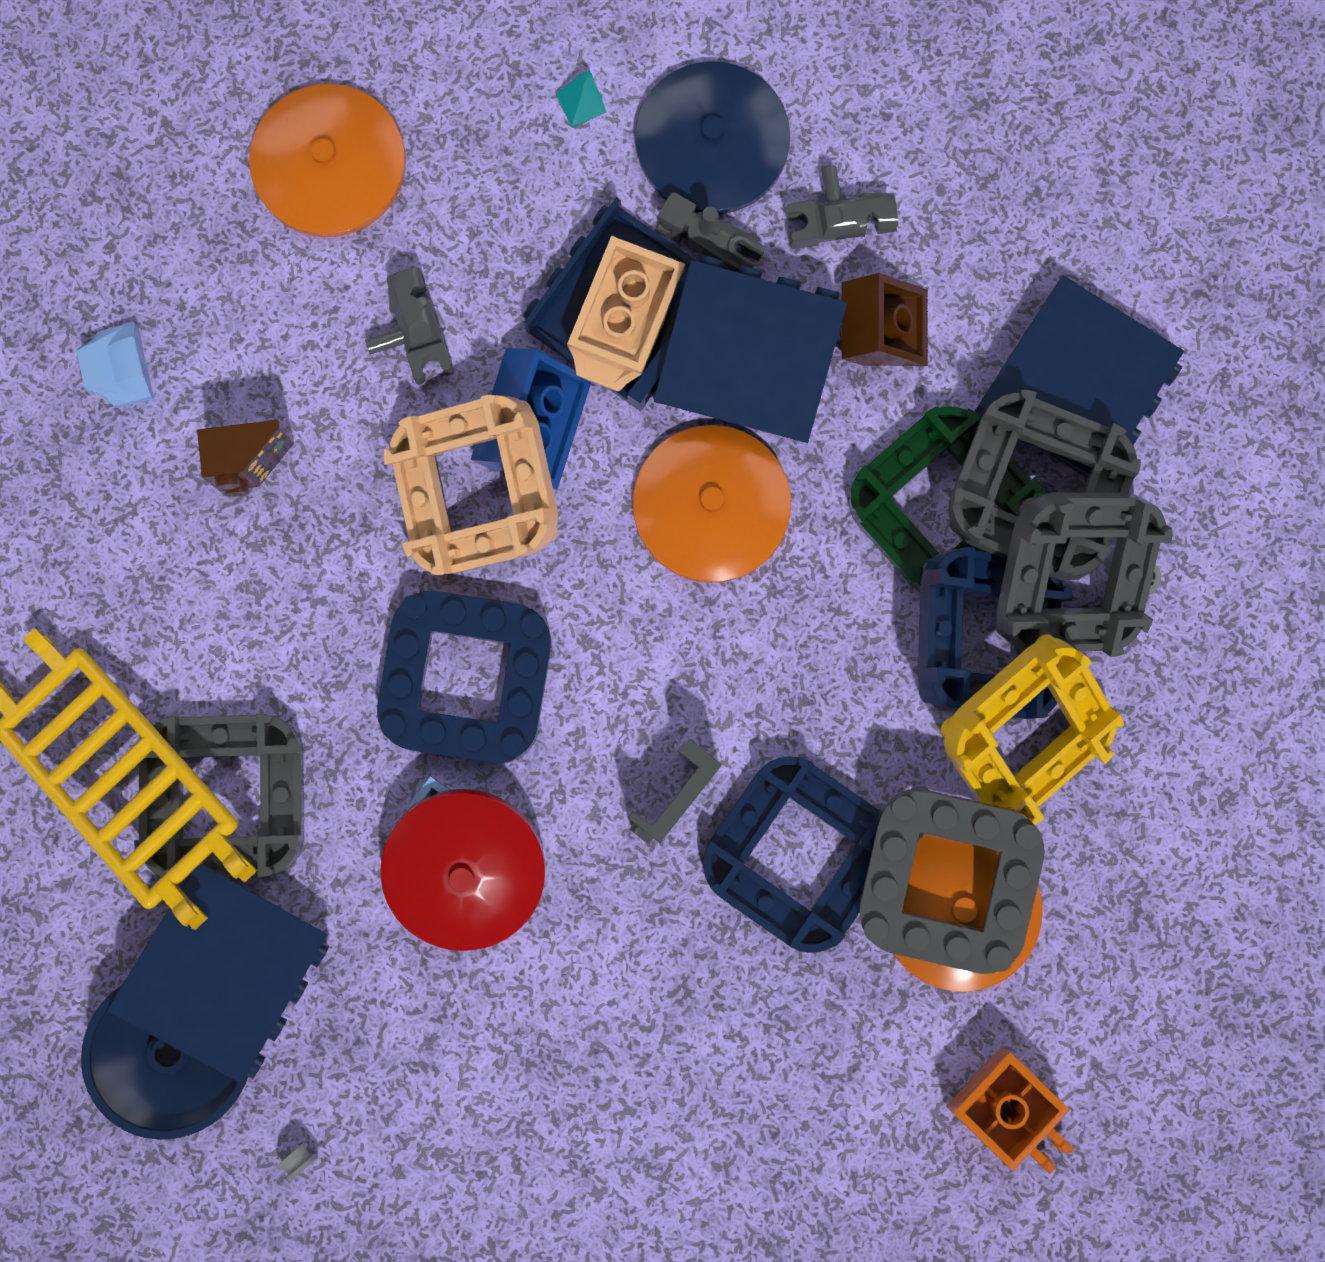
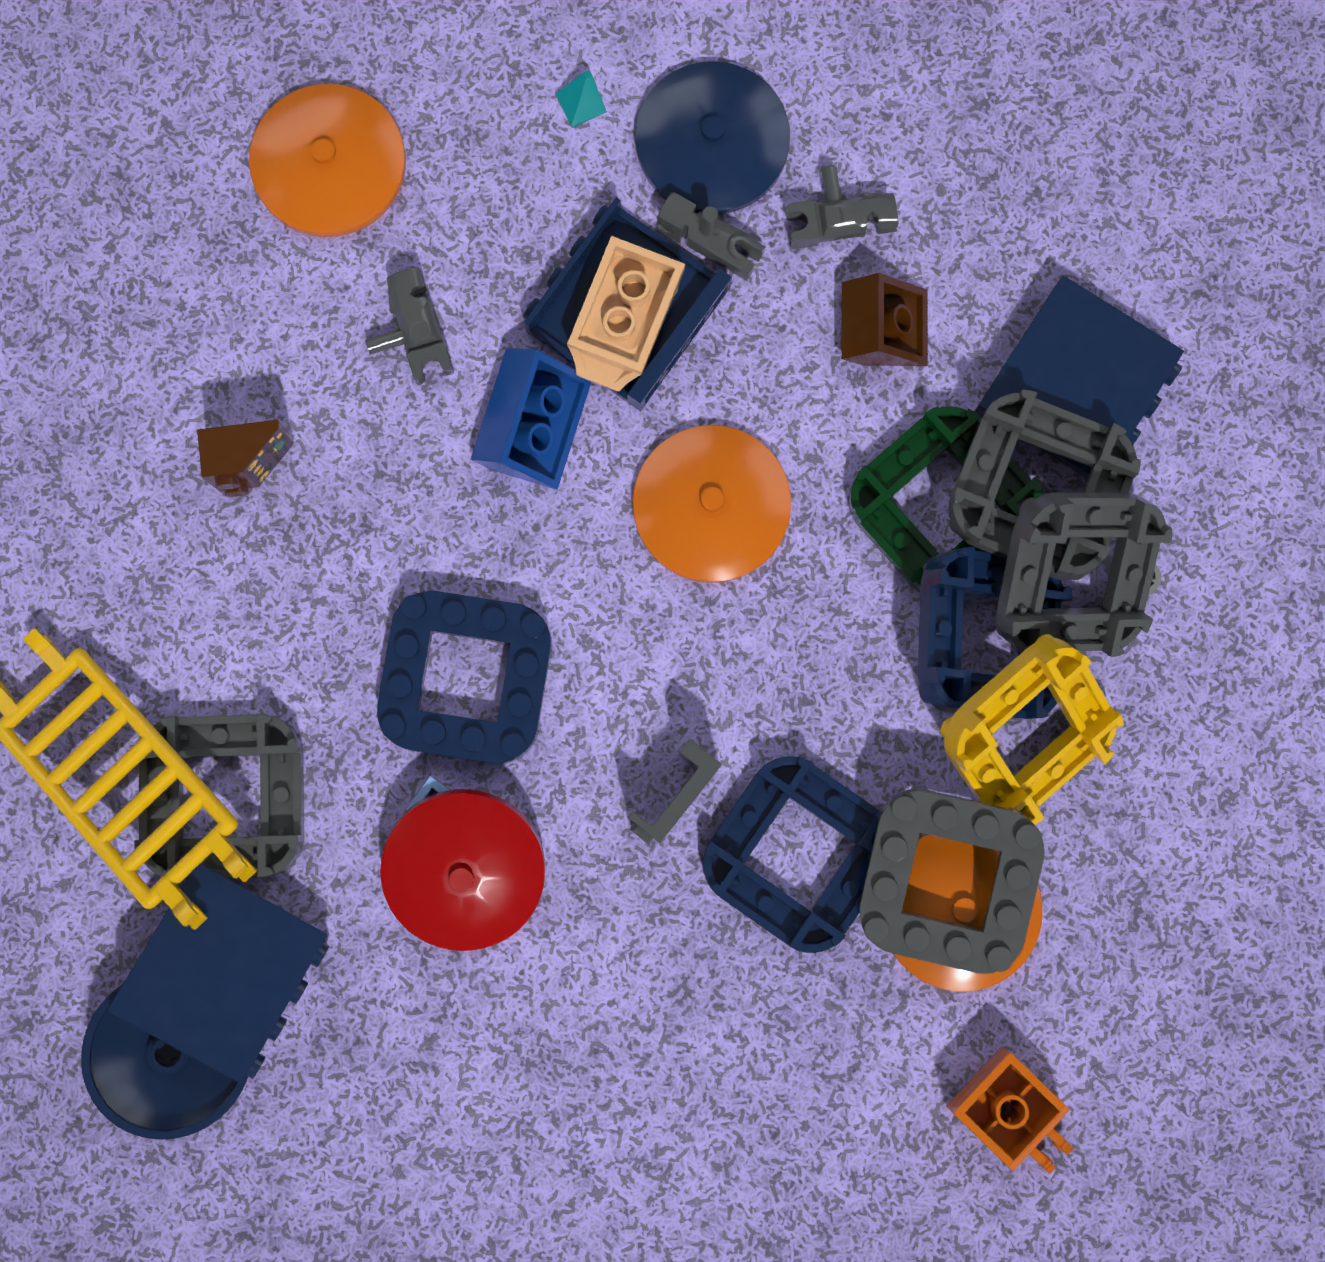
(116, 366): light blue slope -> none
(297, 1161): light grey bush -> none
(422, 499): light nougat plate -> none
(750, 349): dark blue panel -> none

